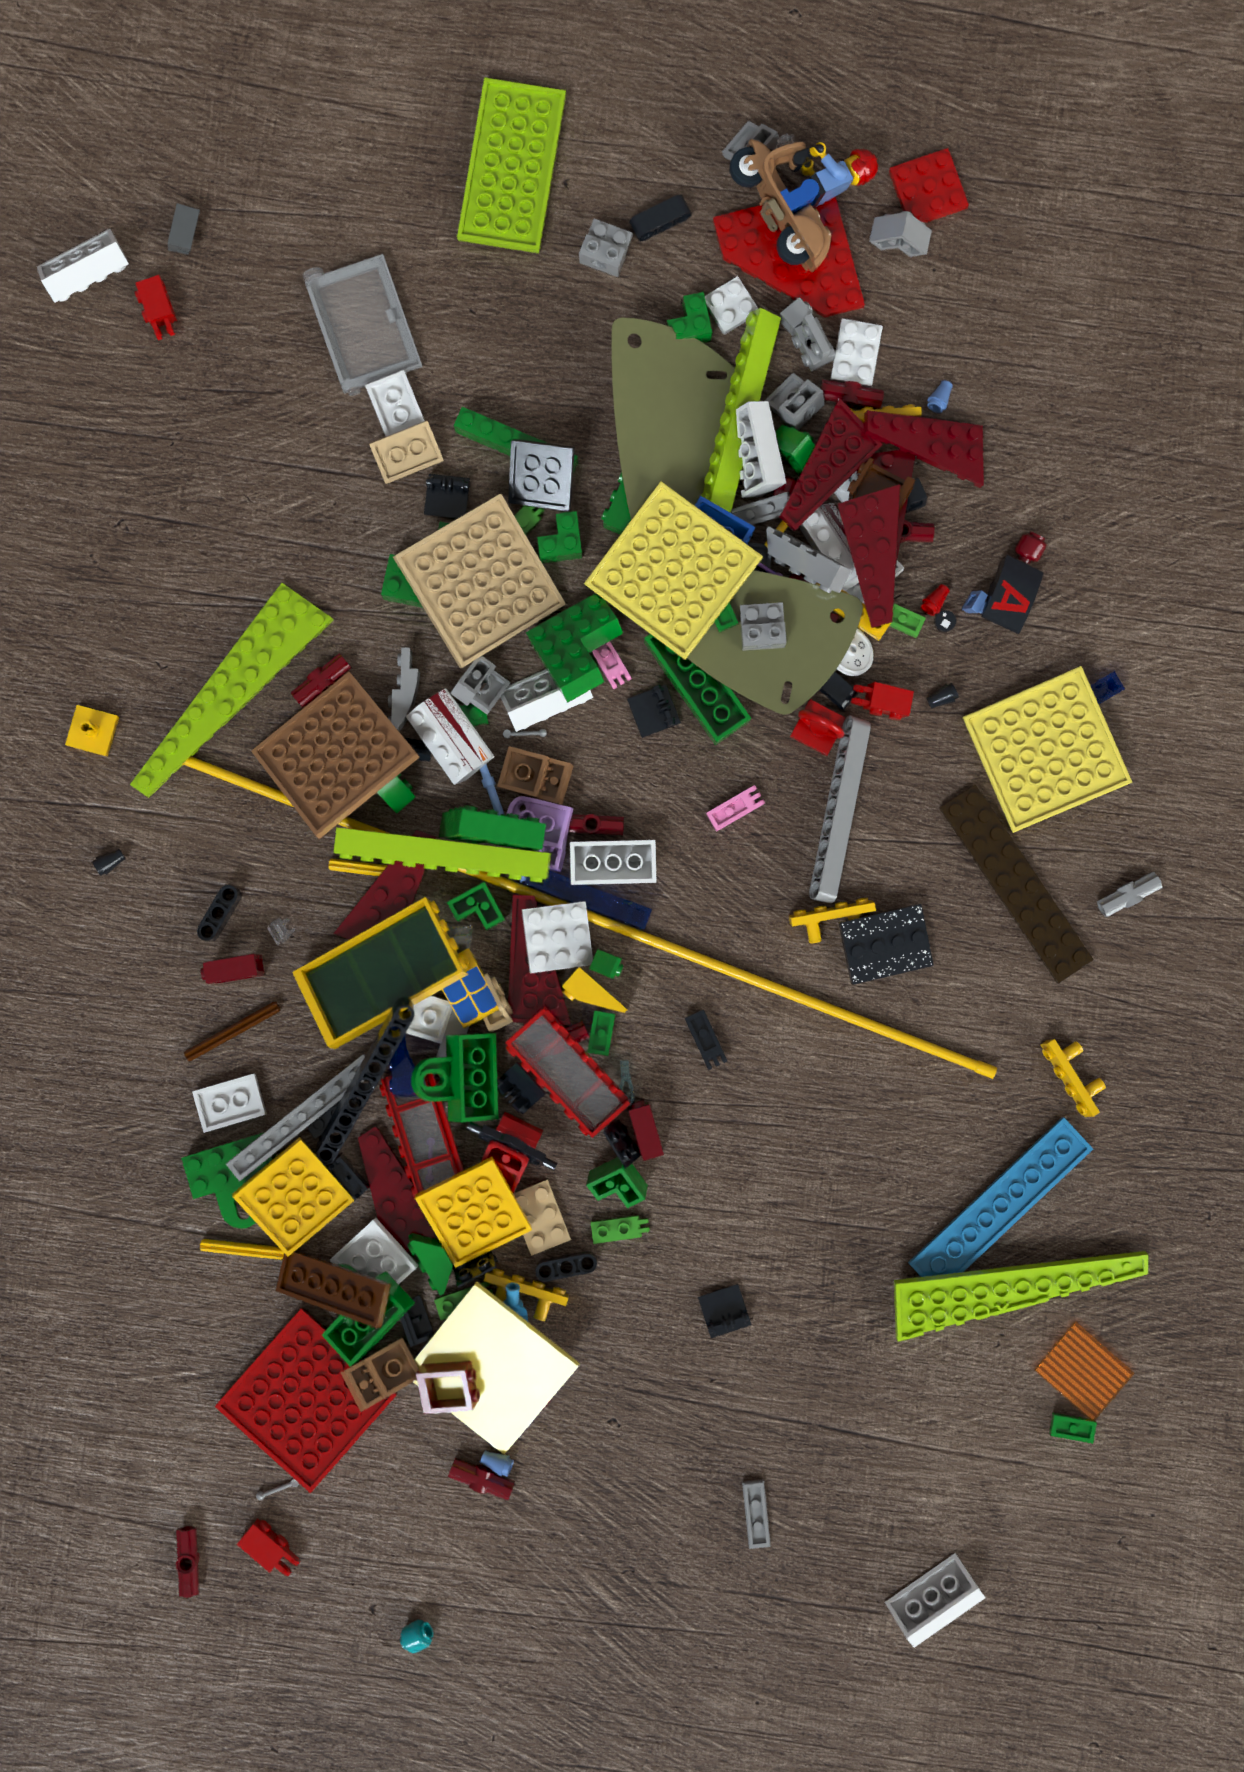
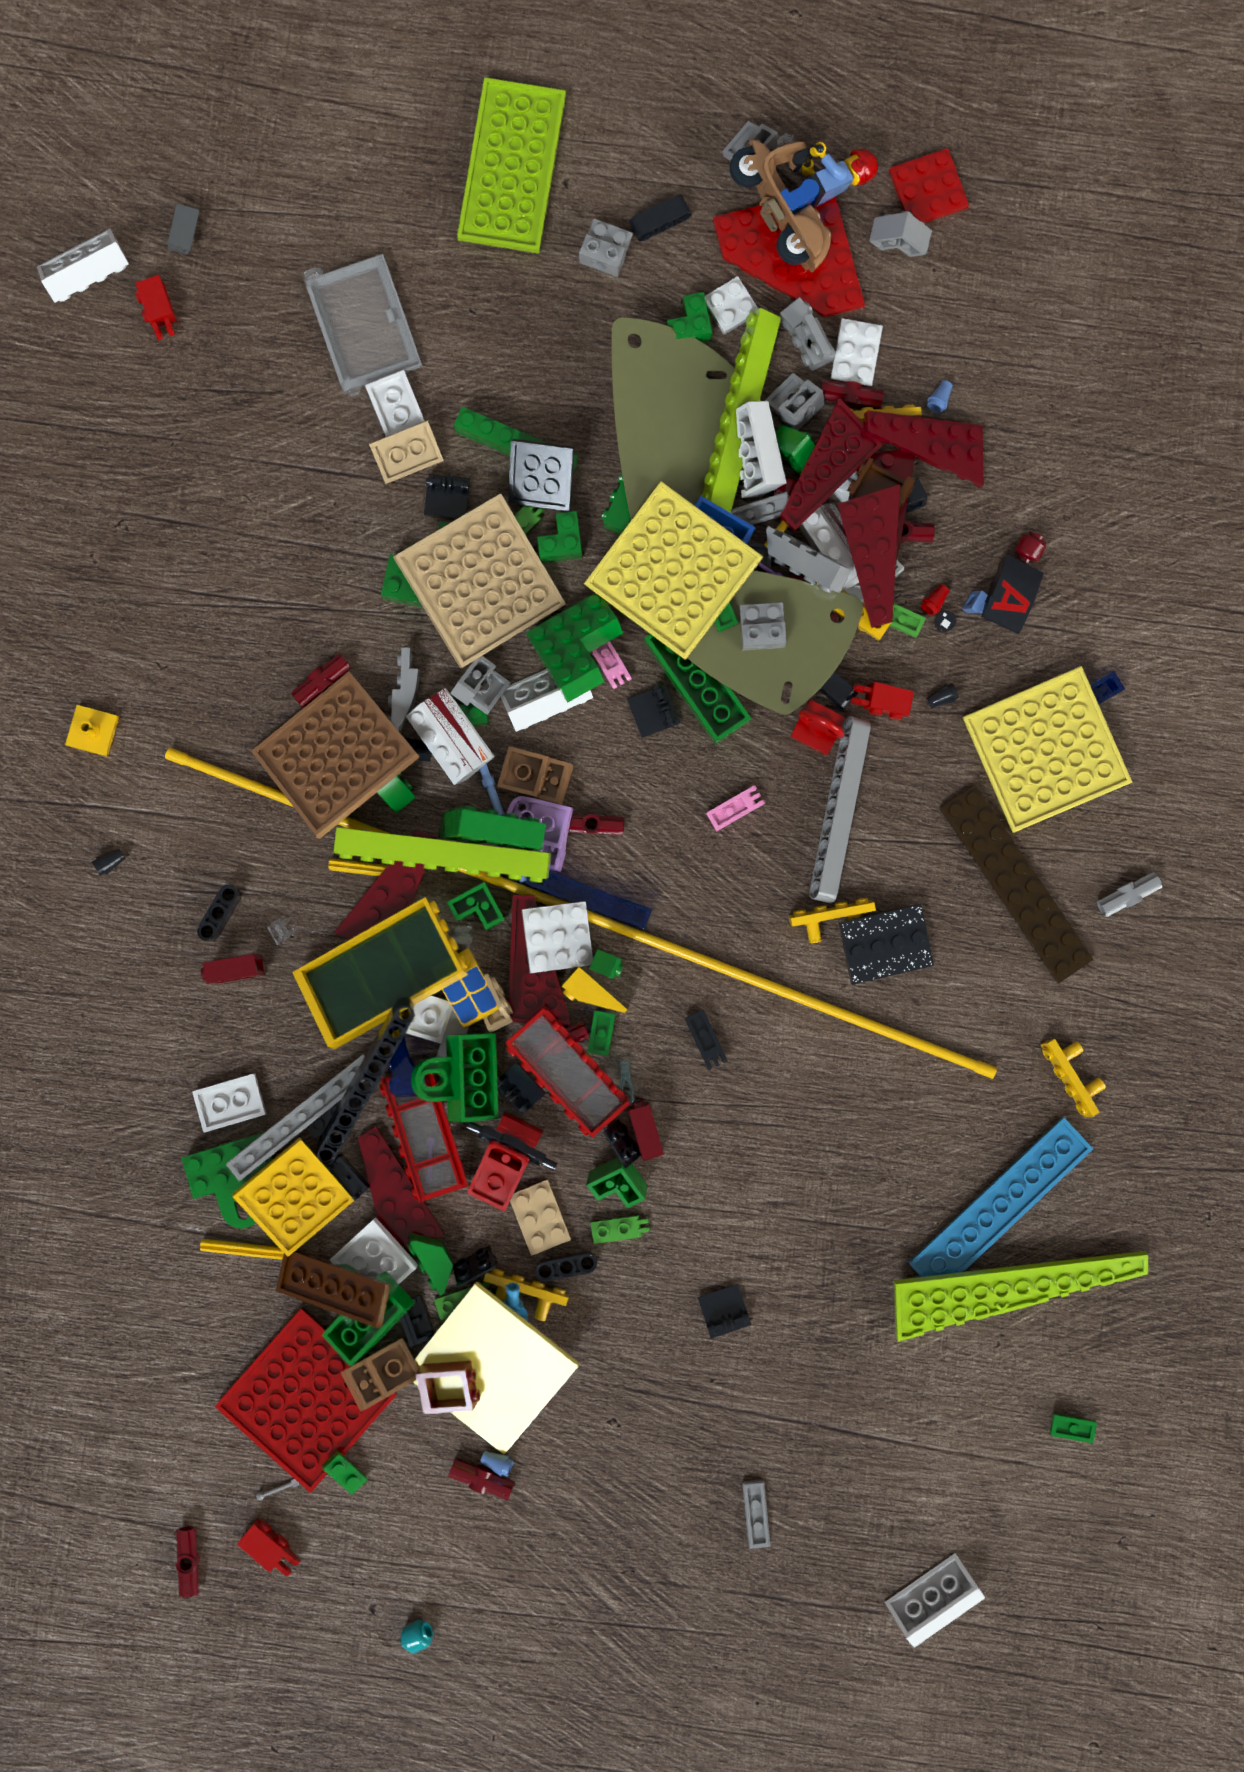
(232, 1031): reddish brown axle -> none
(261, 652): lime wing -> none
(344, 1472): none -> green plate
(473, 1212): yellow plate -> none
(507, 733): light grey hinge -> none
(613, 862): white slope -> none
(858, 657): white shield -> none
(1084, 1371): clear orange piece -> none

